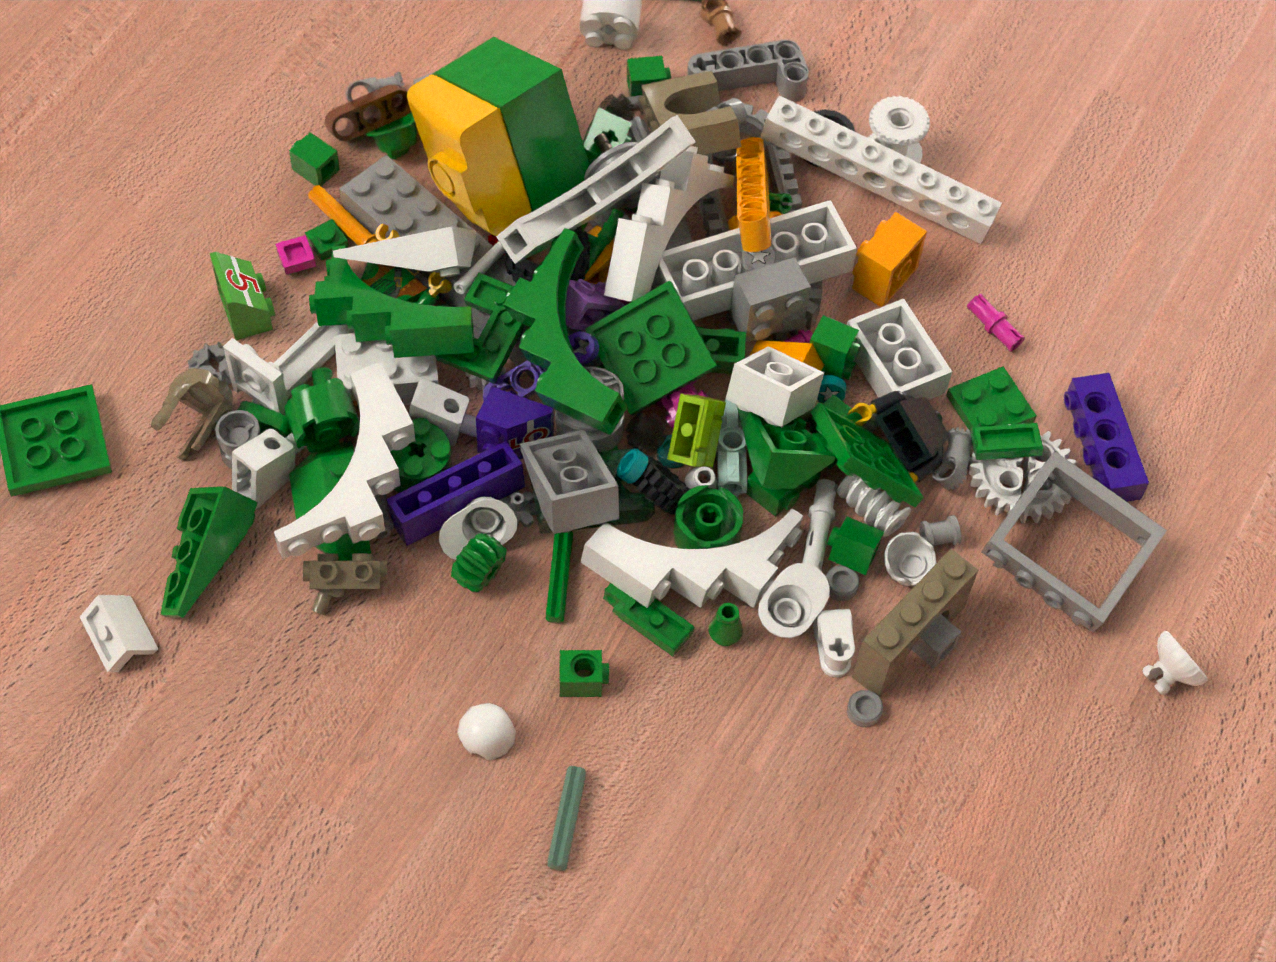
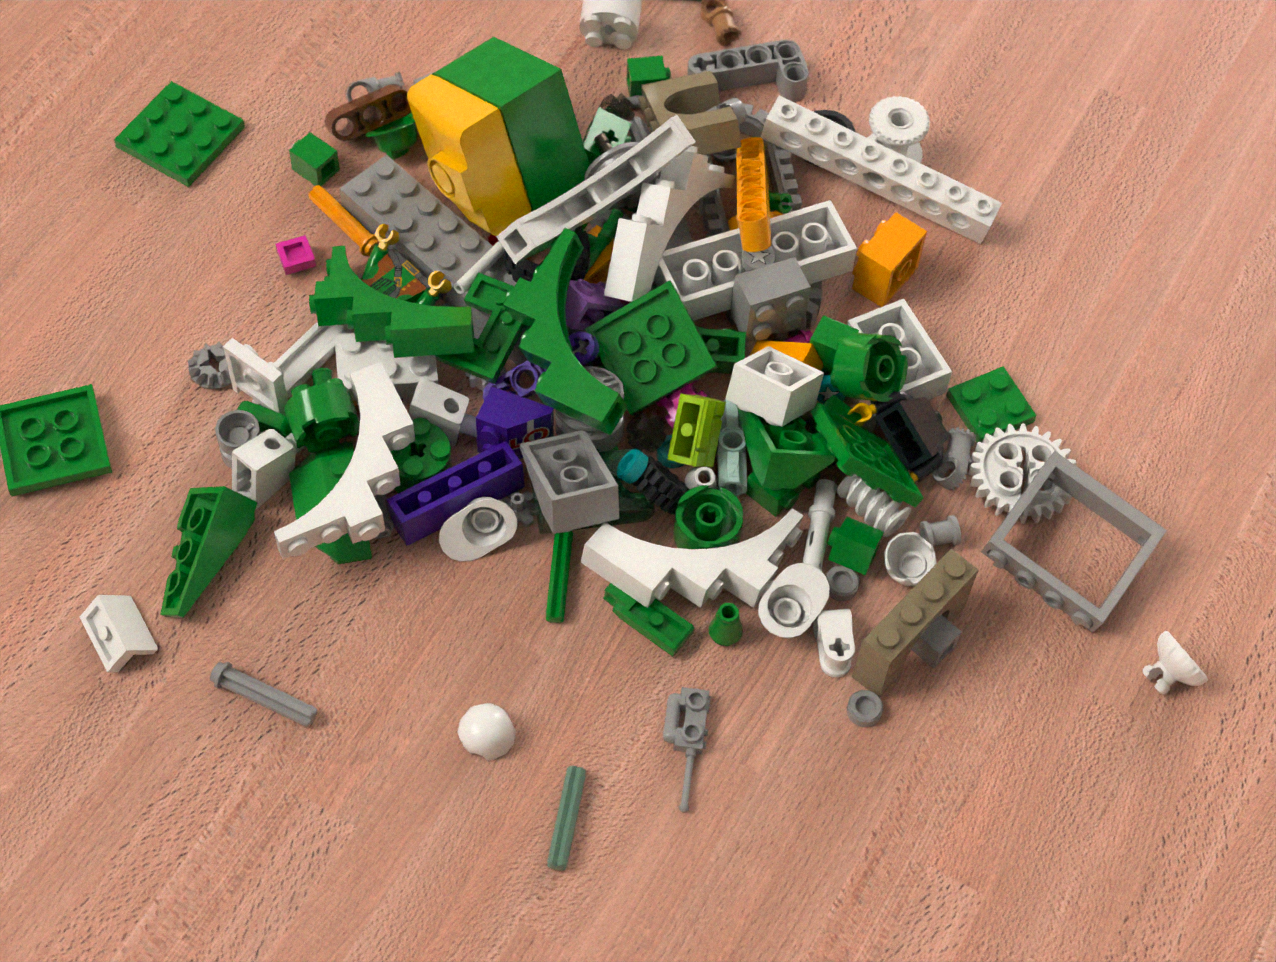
(179, 133): none -> green plate
(202, 393): dark tan piece -> none
(225, 676): none -> light grey axle
(242, 295): bright green slope -> none
(324, 238): green plate -> none
(334, 576): dark tan brick -> none
(432, 251): white wedge -> none
(478, 562): green gear -> none
(576, 660): green brick -> none
(691, 735): none -> light grey piece
(869, 366): none -> green brick
(995, 322): dark pink pin -> none
(1006, 441): green tile -> none
(1109, 422): dark purple brick -> none

